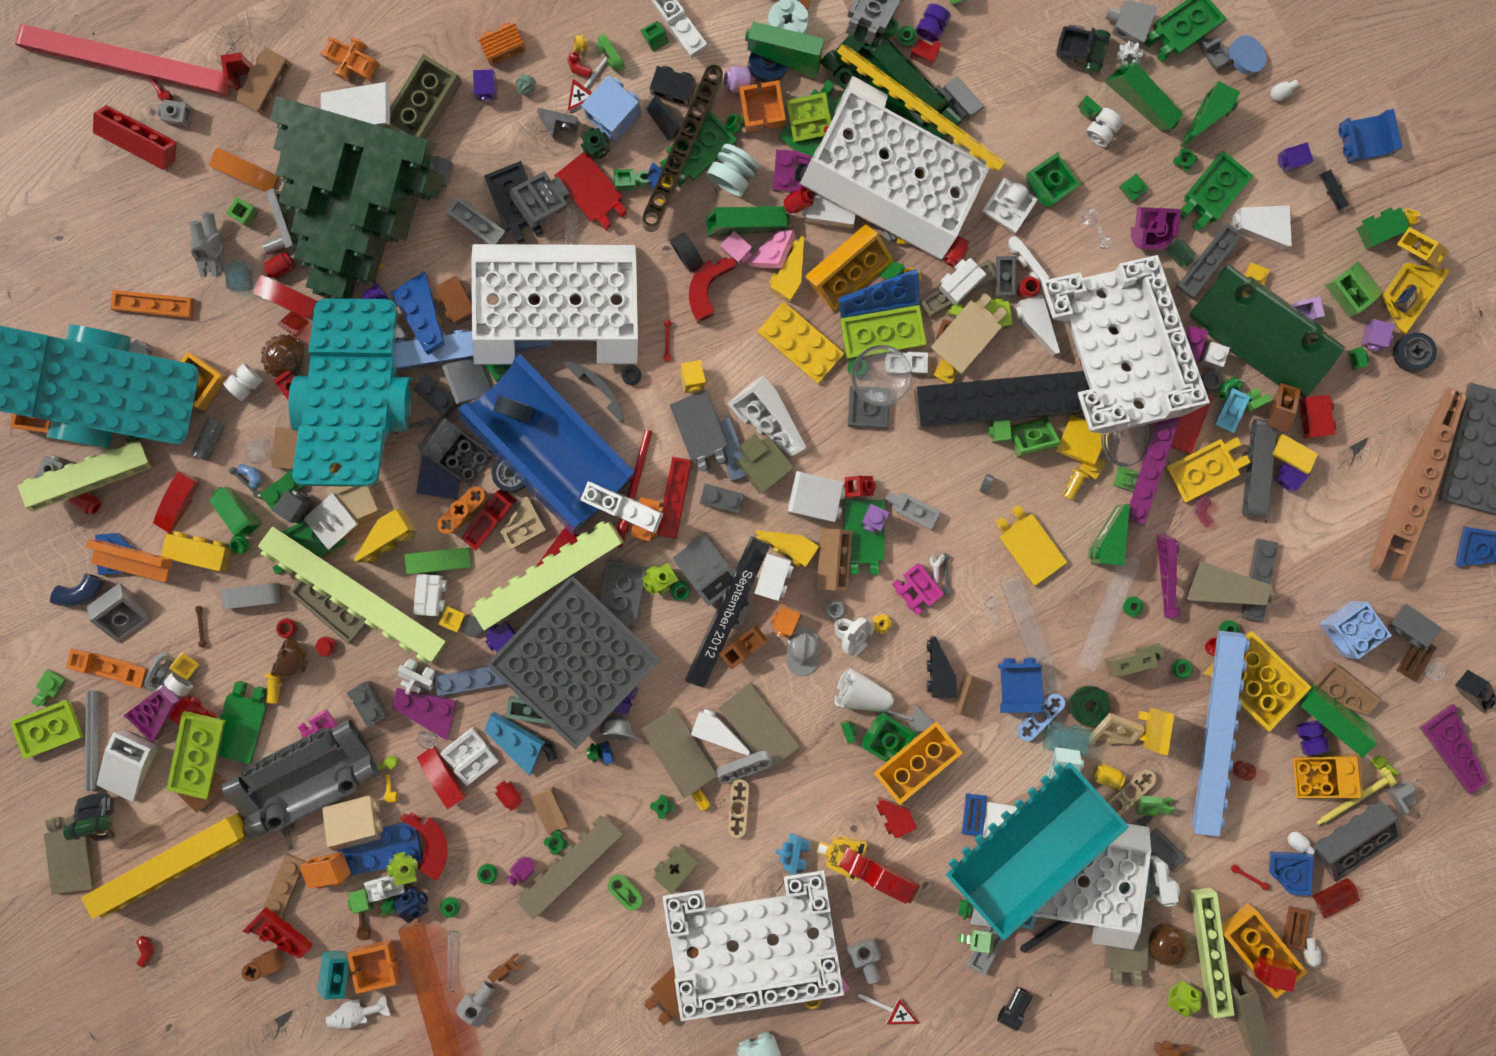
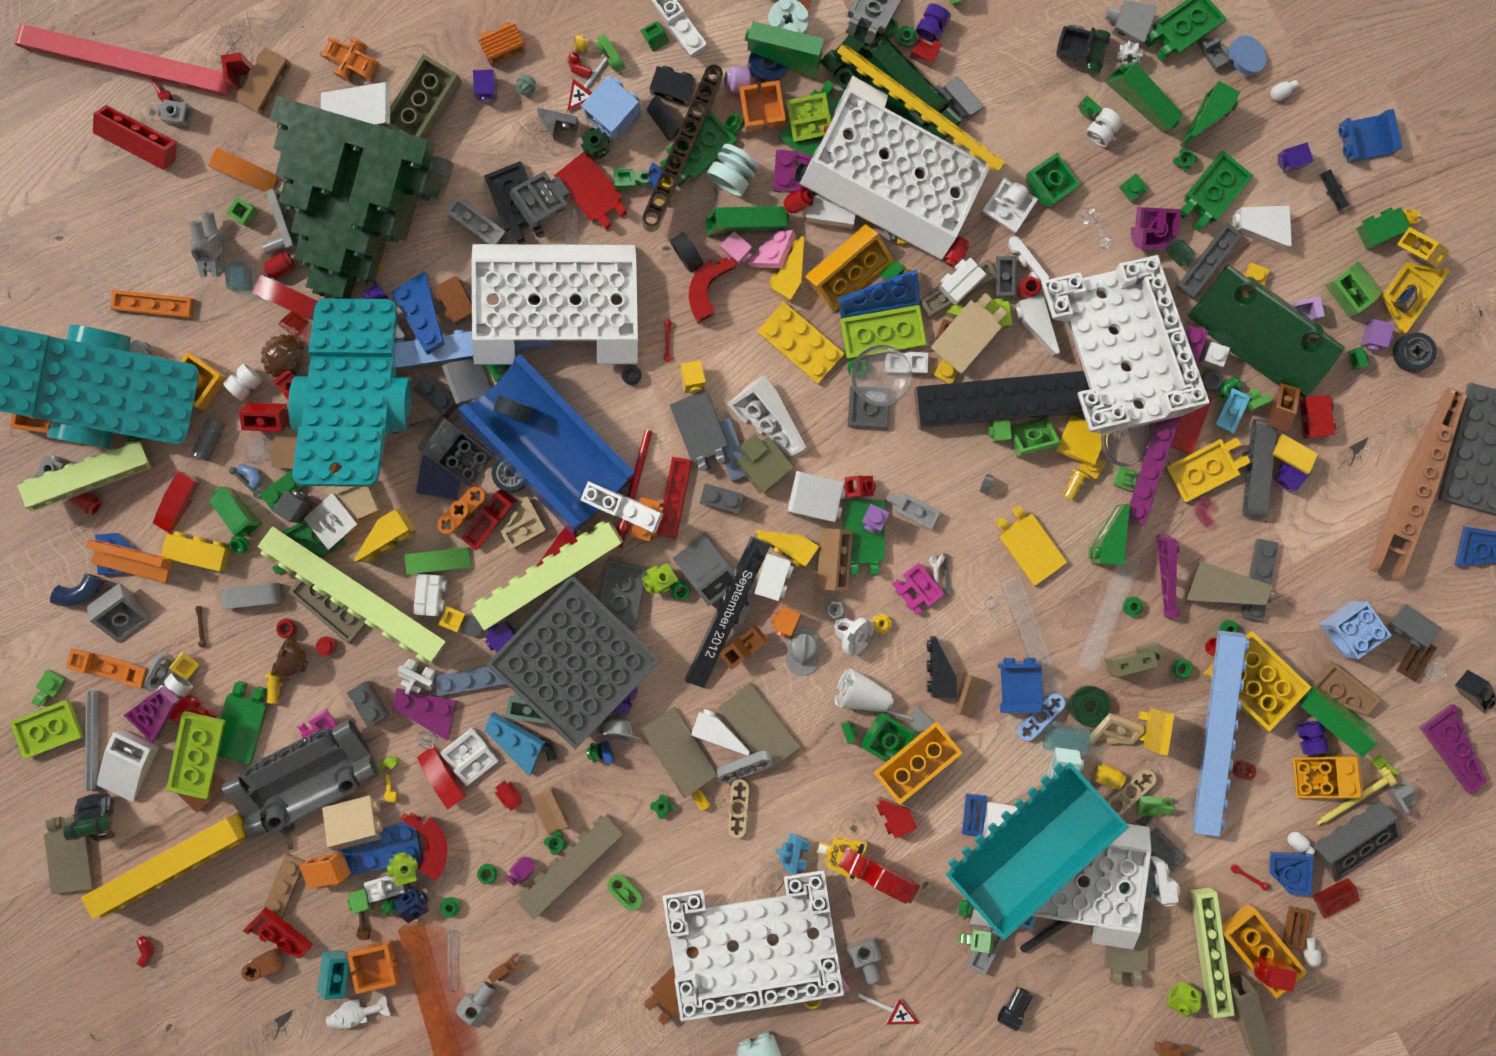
(264, 417): none -> red brick
(580, 371): dark grey slope -> none
(672, 879): olive brick -> none
(1168, 945): reddish brown cylinder -> none

